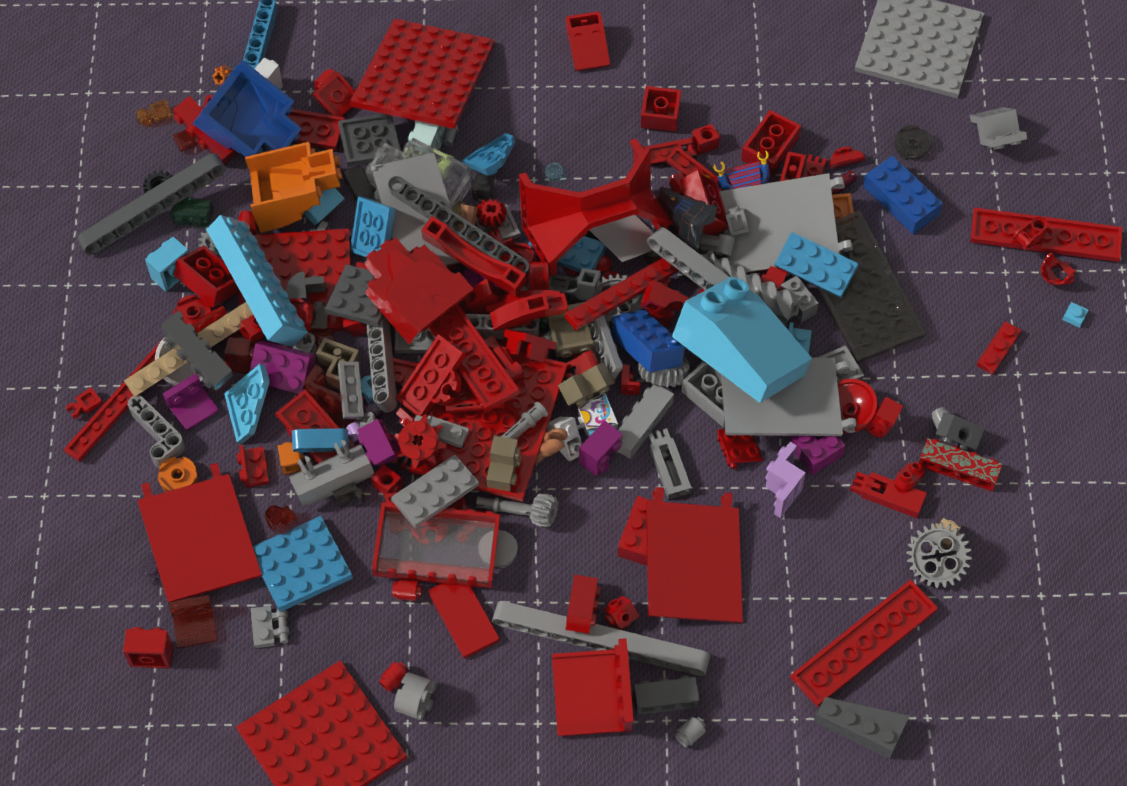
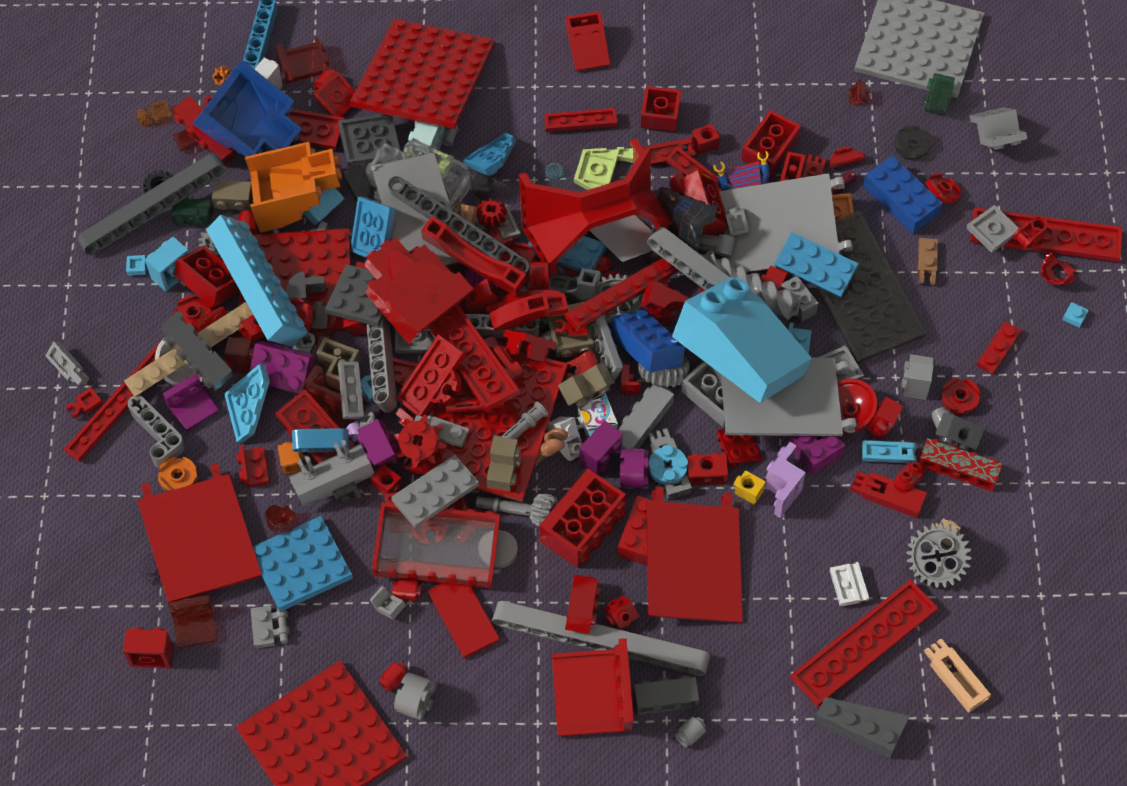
(66, 364): none -> light grey hinge
(136, 265): none -> medium azure plate
(232, 195): none -> dark tan brick
(303, 61): none -> clear red panel
(387, 603): none -> light grey bracket
(566, 327): none -> red plate
(580, 120): none -> red plate
(583, 518): none -> red brick
(598, 166): none -> yellowish green wing
(634, 468): none -> magenta brick
(668, 475): none -> medium azure plate
(699, 476): none -> red brick
(752, 494): none -> yellow brick
(849, 584): none -> white plate
(858, 93): none -> clear red tile
(888, 451): none -> medium azure plate
(917, 376): none -> light grey brick
(927, 259): none -> medium nougat hinge
(939, 94): none -> clear green brick
(944, 189): none -> red plate
(956, 405): none -> red plate
(962, 682): none -> light nougat hinge
(992, 228): none -> light grey plate

